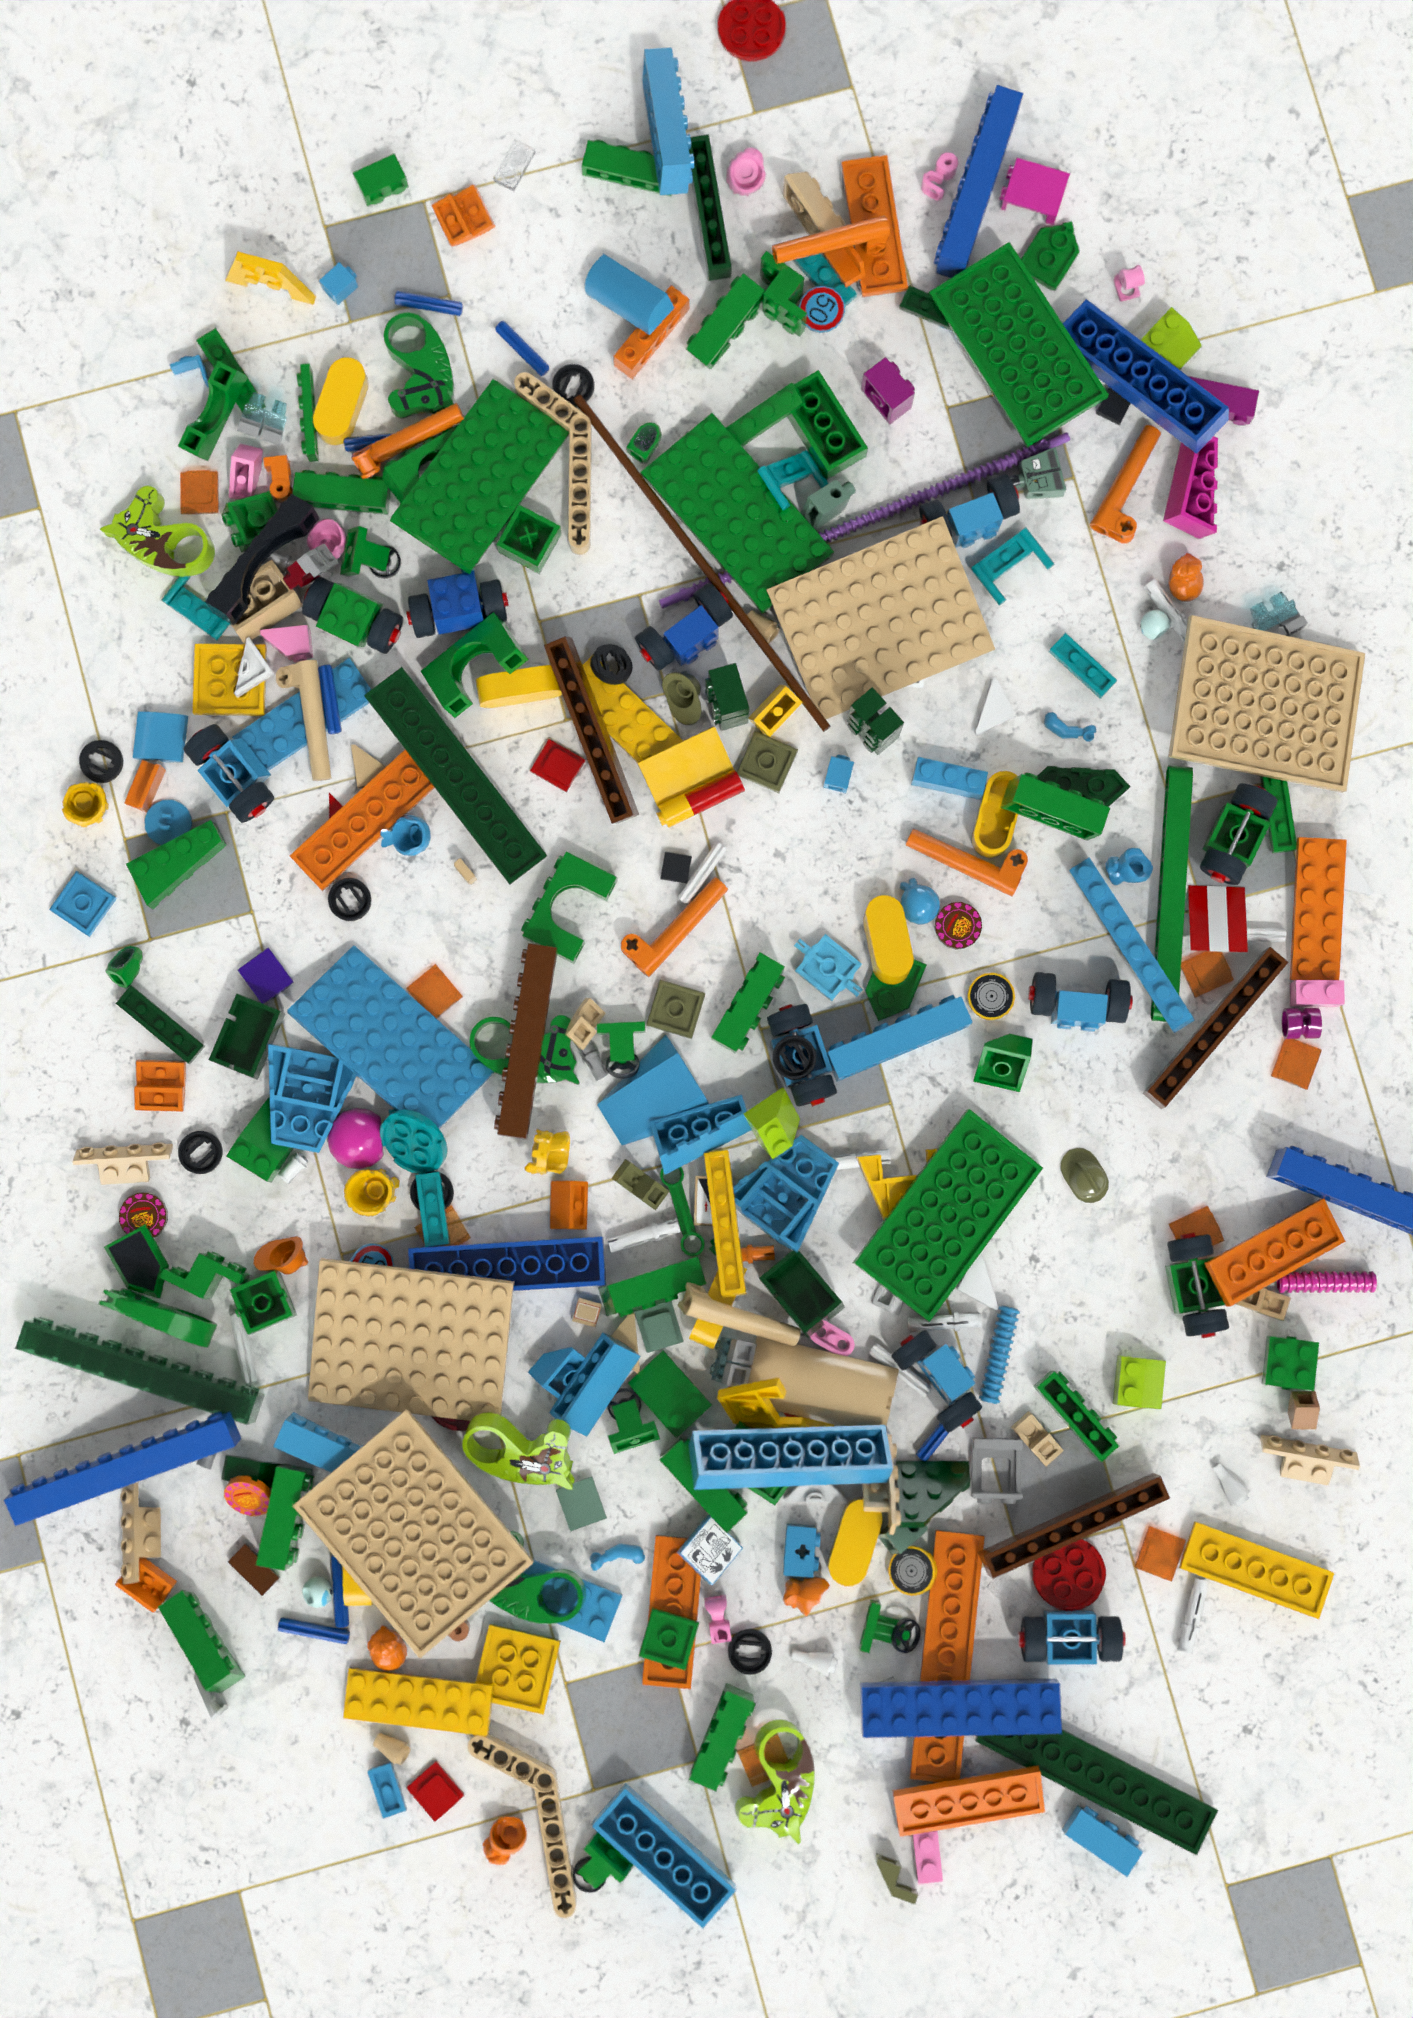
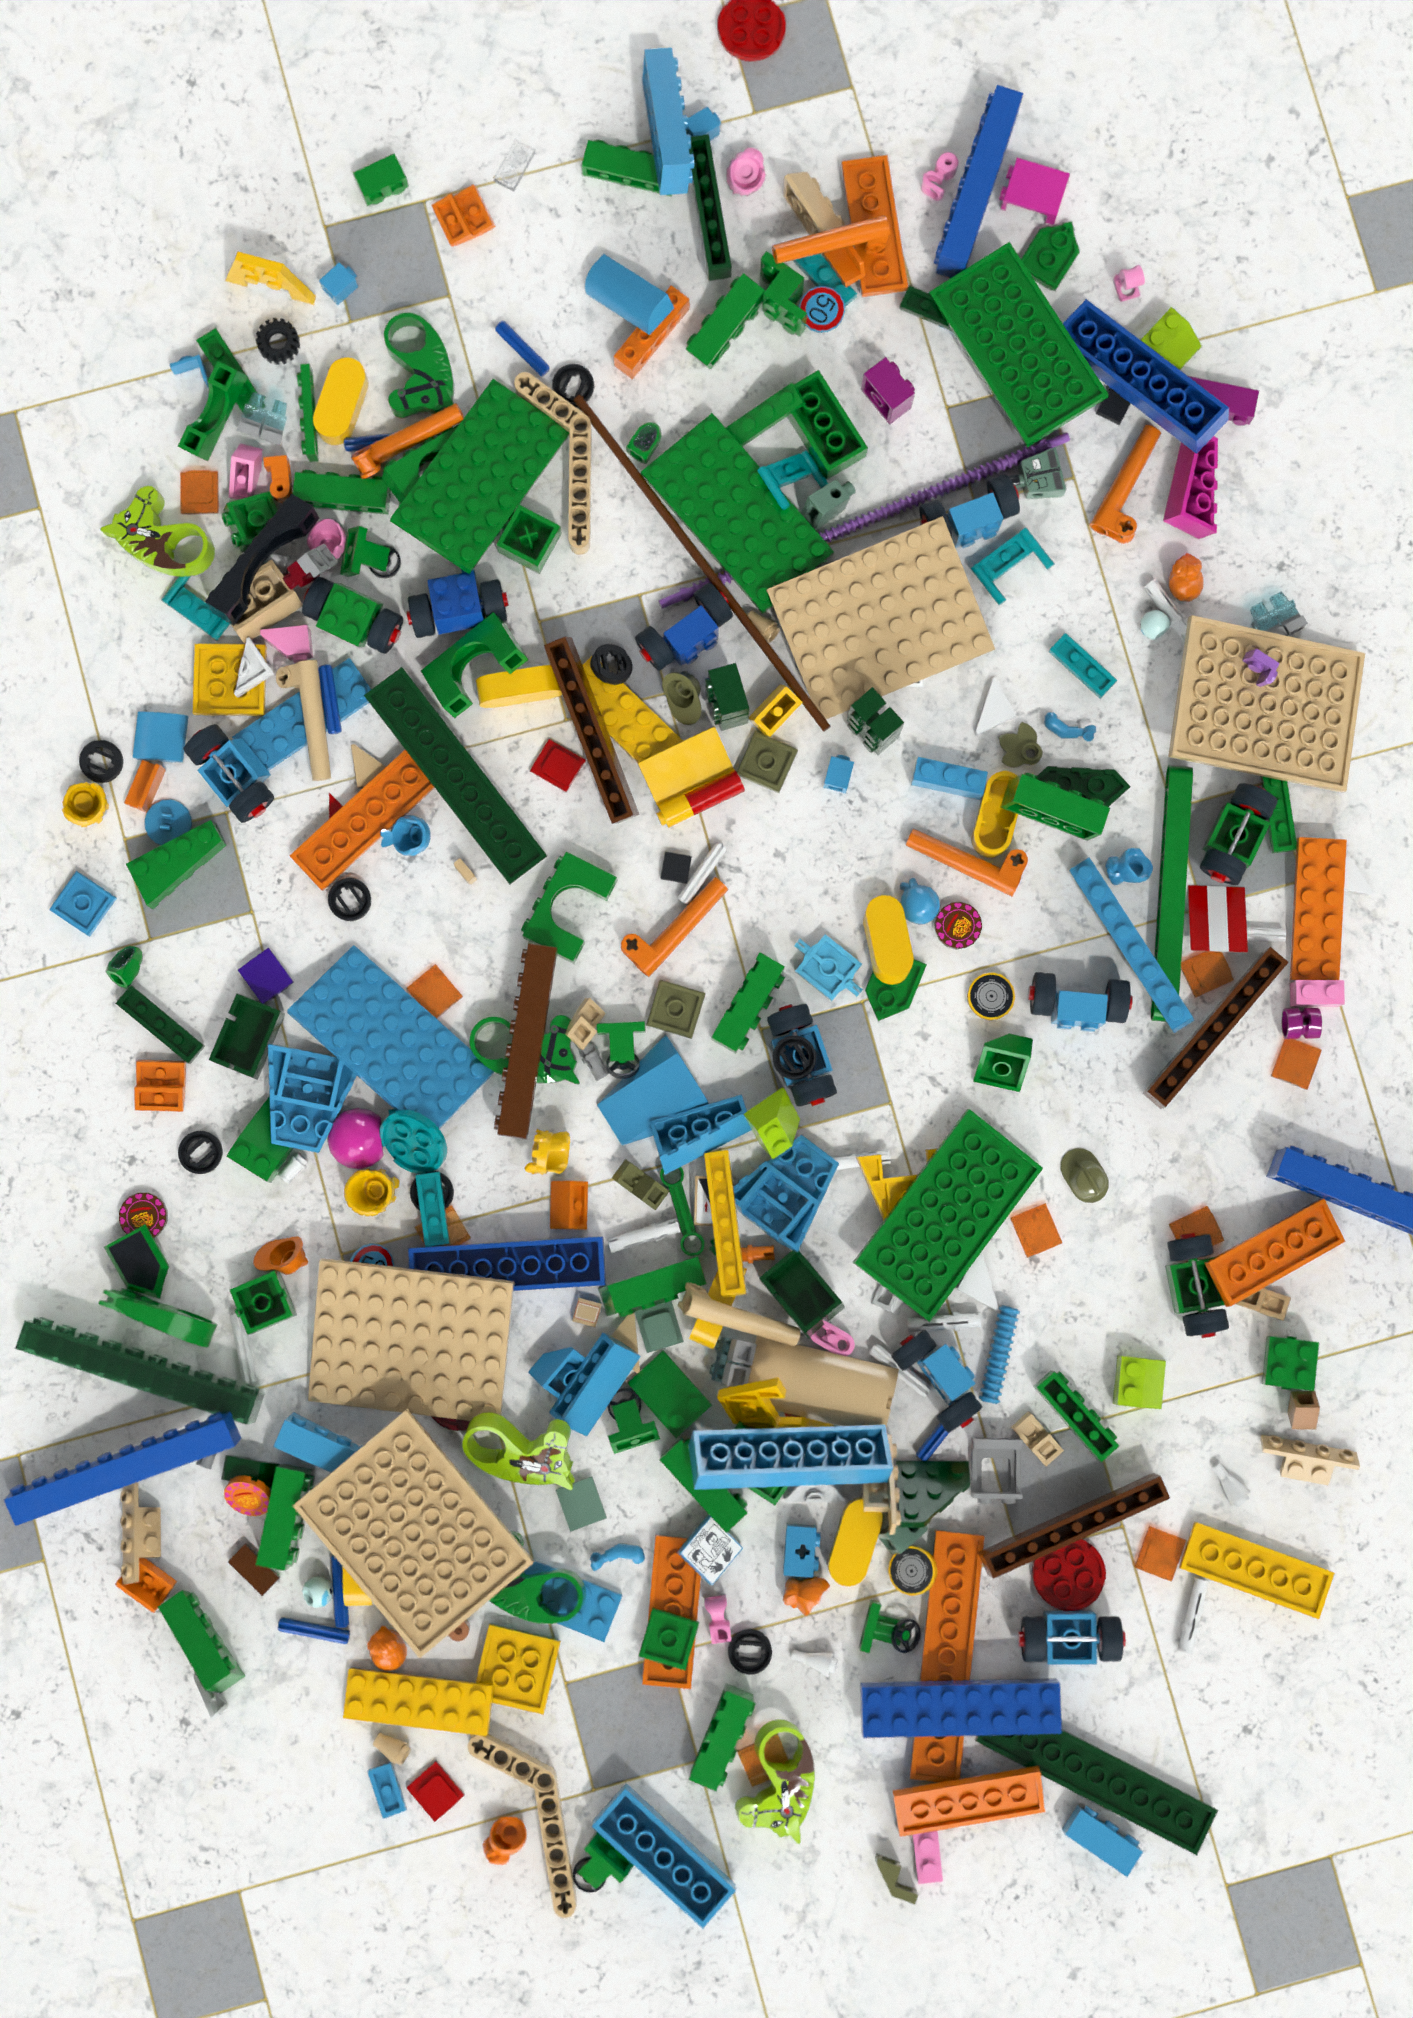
(125, 1163): tan bracket -> none
(205, 1275): green bracket -> none
(271, 329): none -> black tyre
(428, 303): blue axle -> none
(704, 123): none -> dark azure brick
(900, 1038): dark azure brick -> none
(1017, 744): none -> olive plate
(1036, 1230): none -> clear orange piece
(1263, 664): none -> medium lavender bracket
(1327, 1282): dark pink piece -> none

